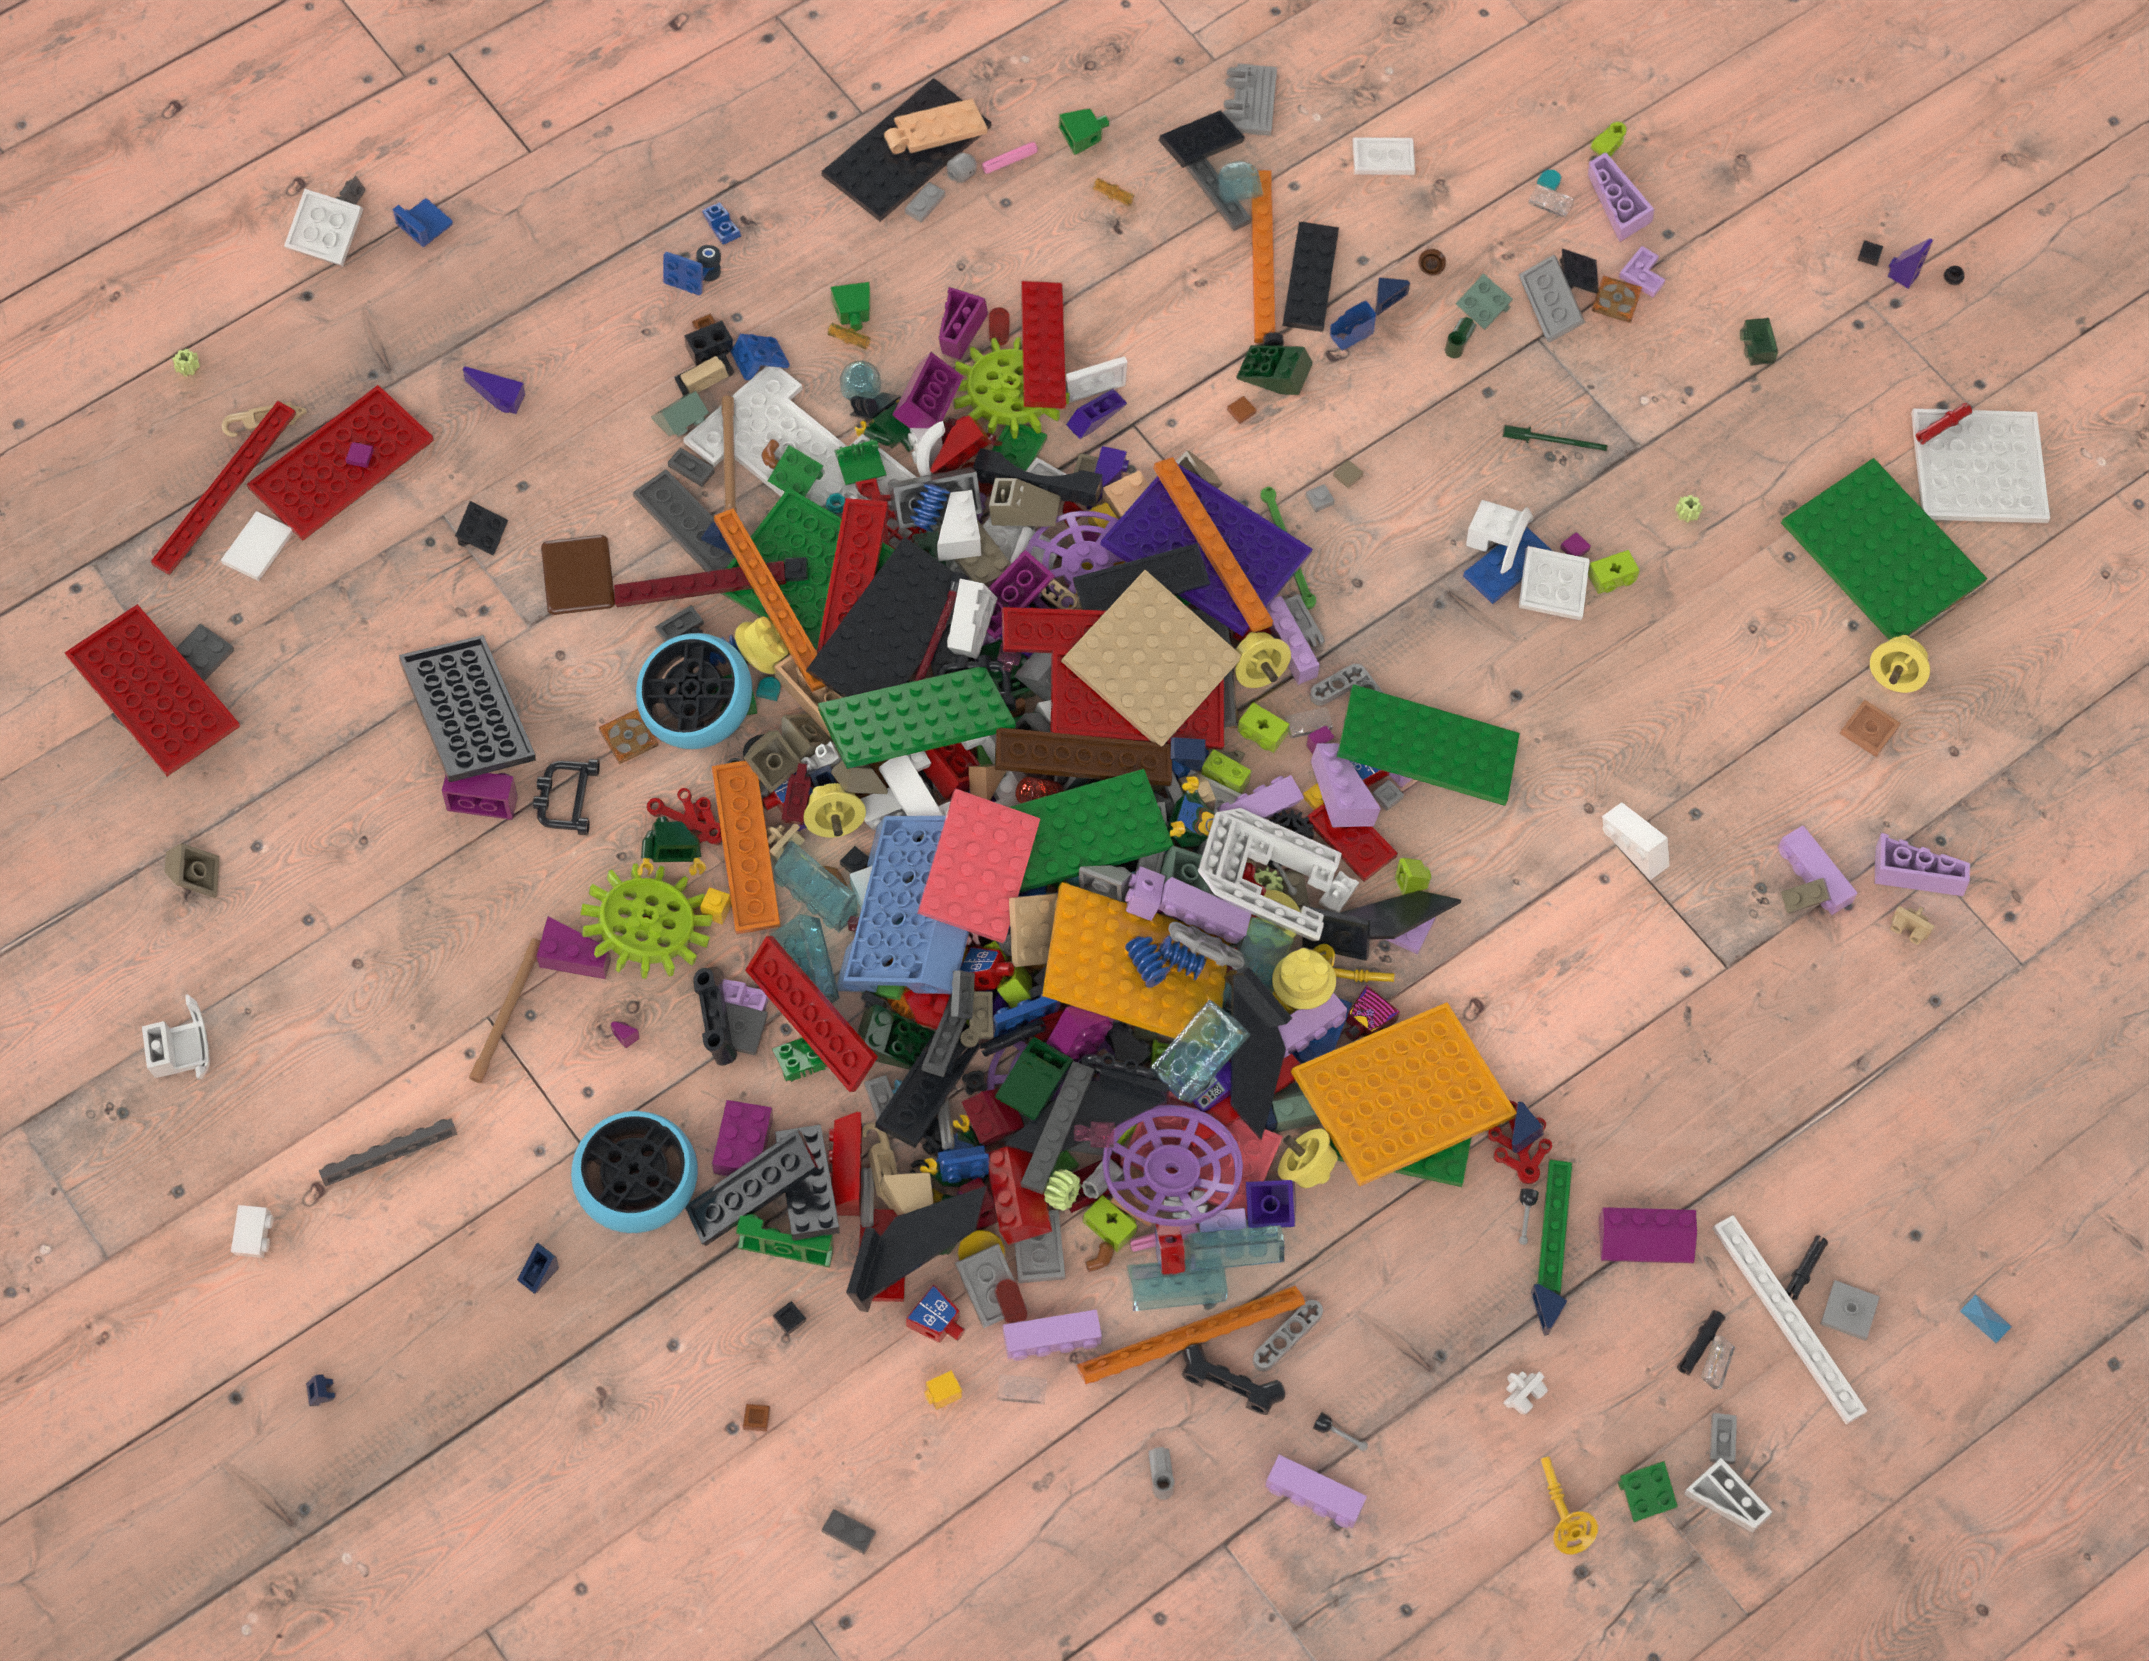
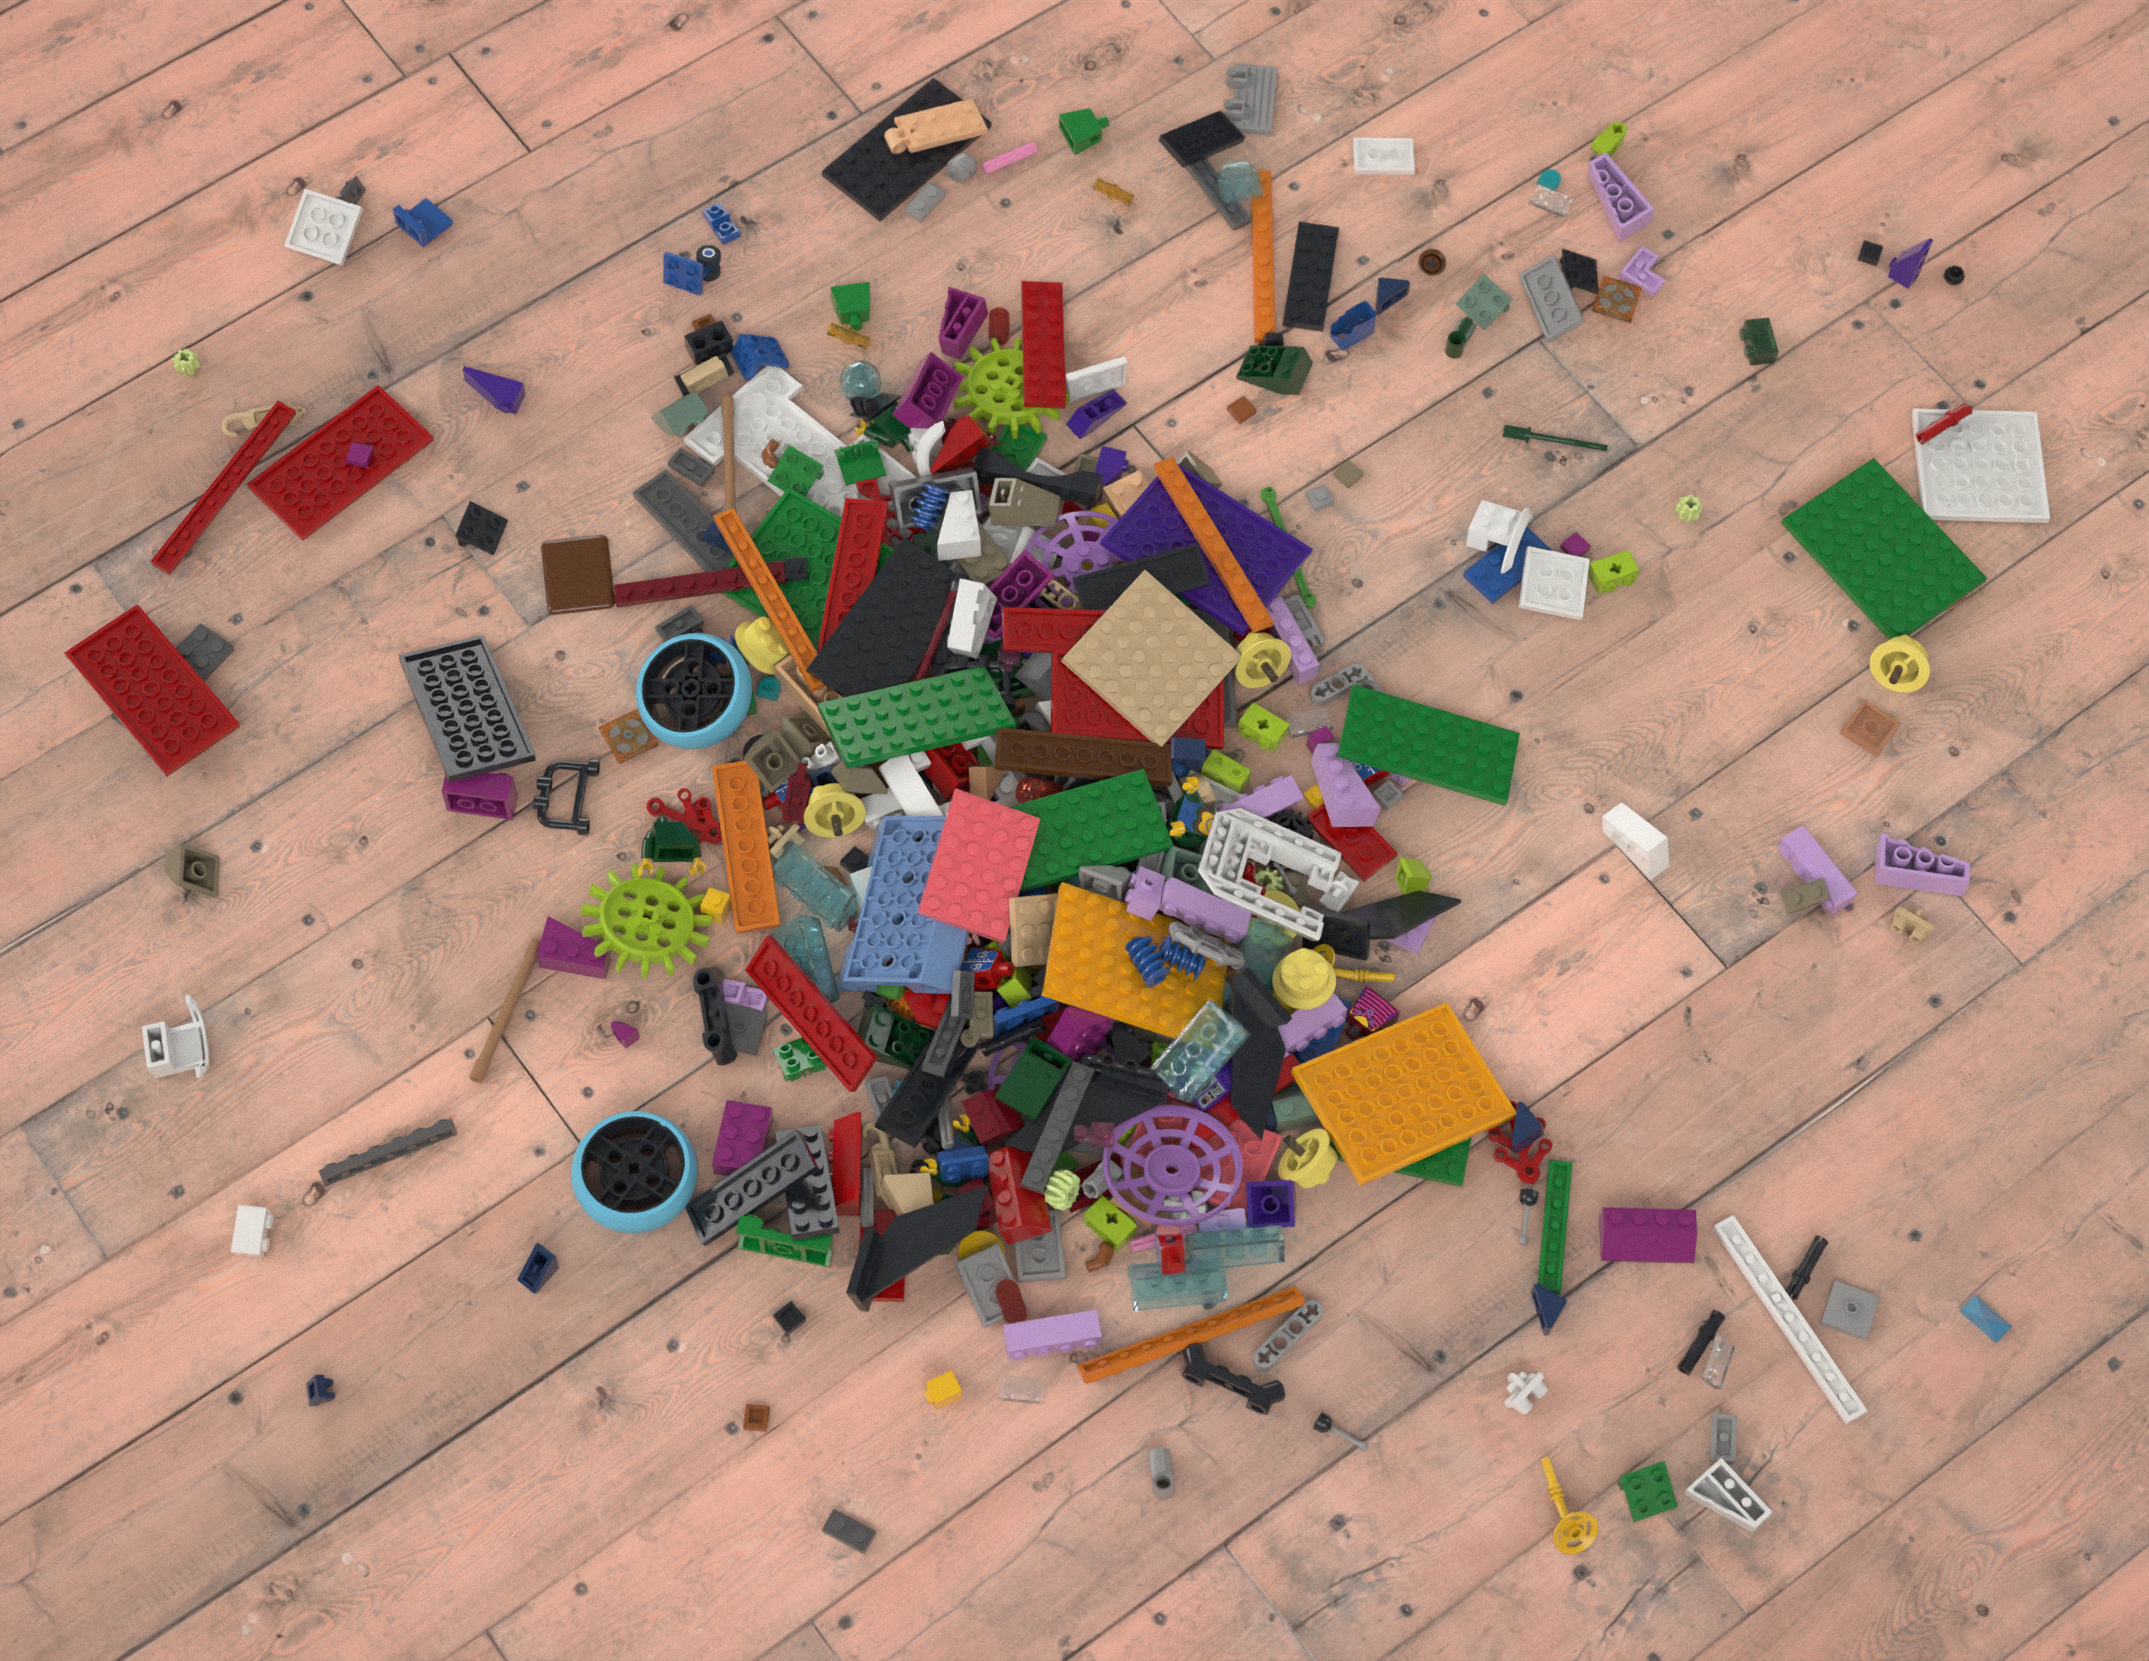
(257, 546): white tile -> none
(835, 498): teal plate -> none
(935, 1317): torso -> none
(1315, 1491): lavender brick -> none

